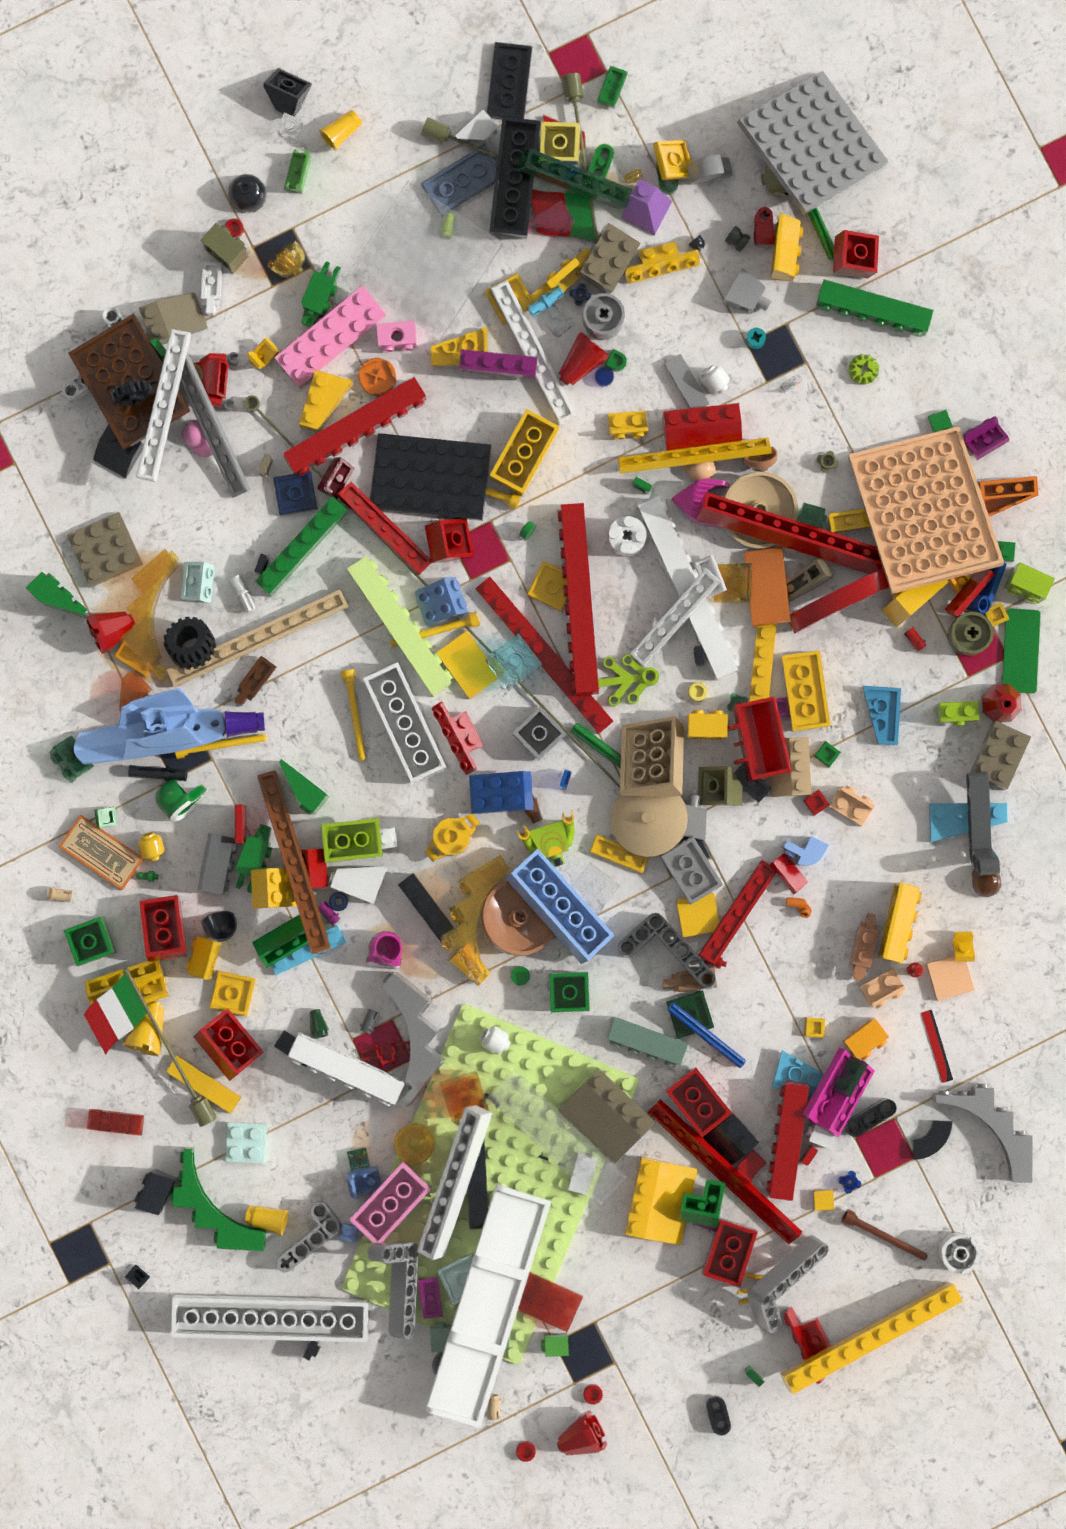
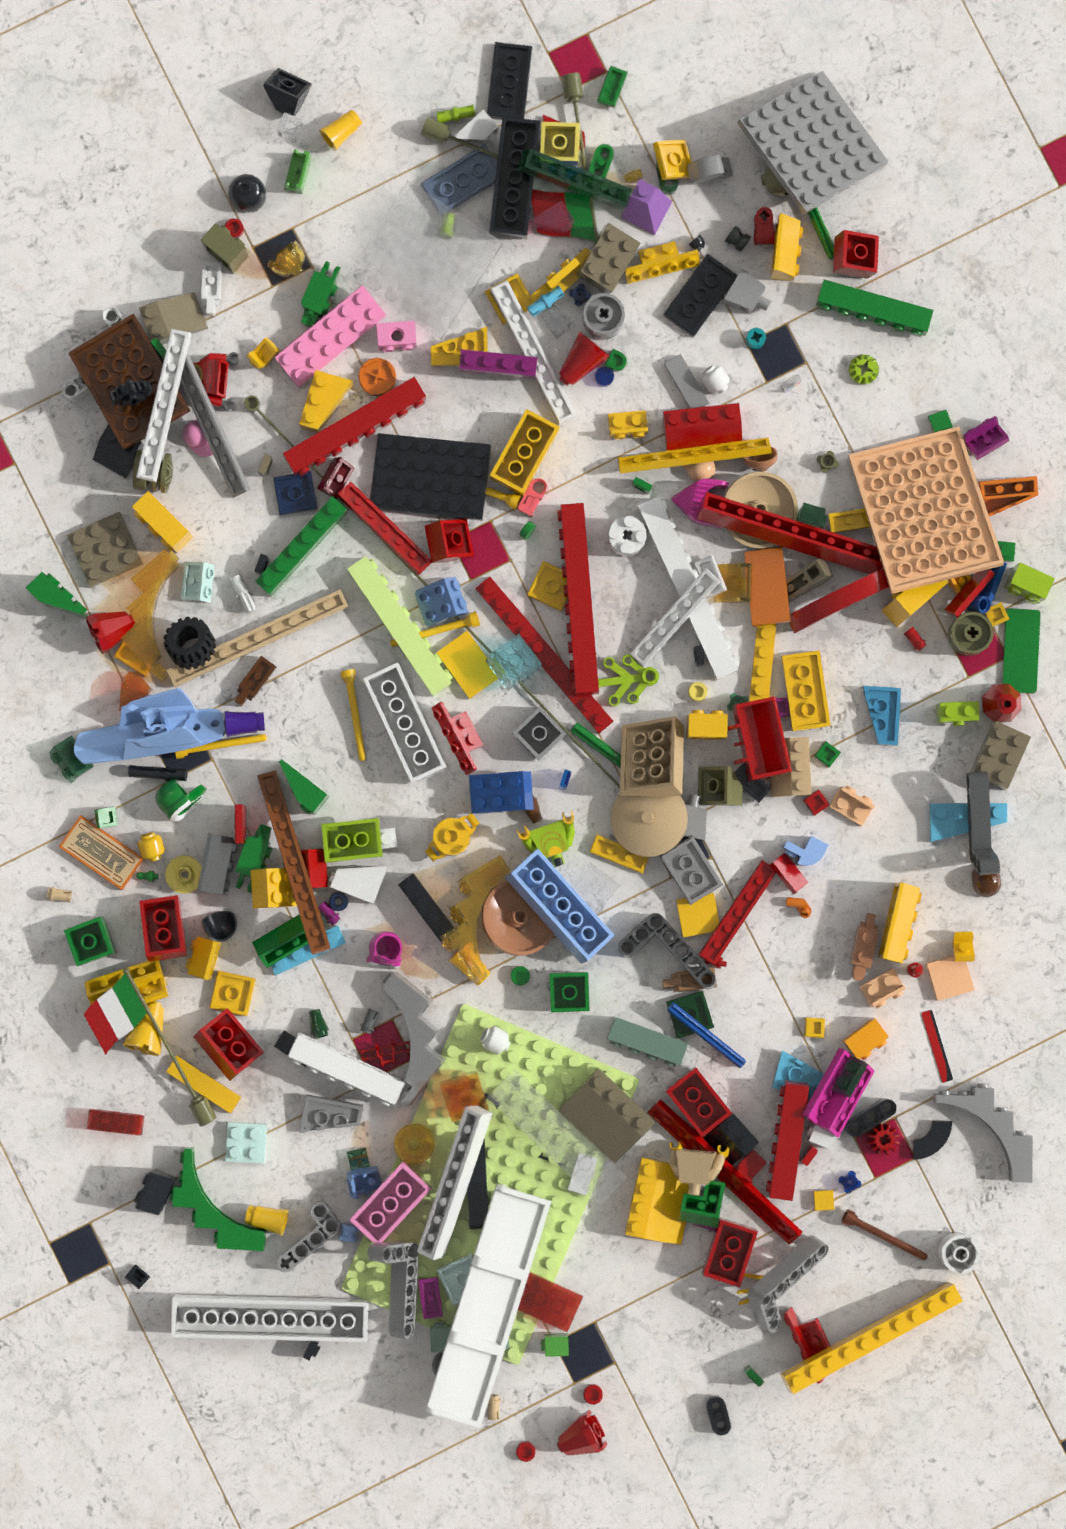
(161, 522): none -> yellow brick
(164, 476): none -> olive wheel
(174, 874): none -> light yellow dish
(326, 1113): none -> light grey wing
(456, 113): none -> lime pin
(531, 498): none -> coral piece
(696, 1166): none -> tan torso
(700, 295): none -> black tile
(880, 1133): none -> red gear

